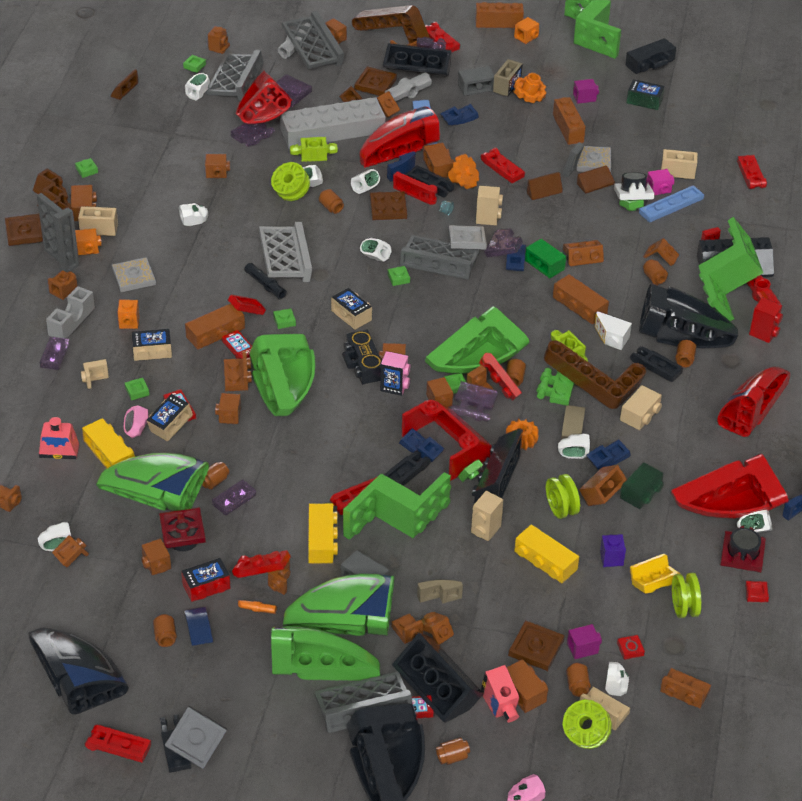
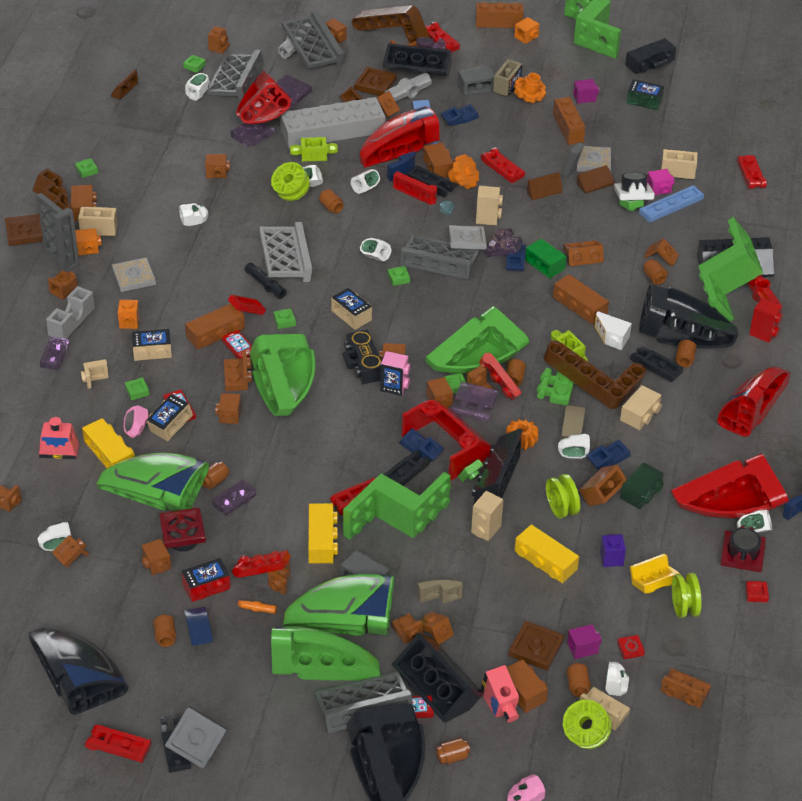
(388, 205): reddish brown plate -> none
(711, 234): red tile -> none

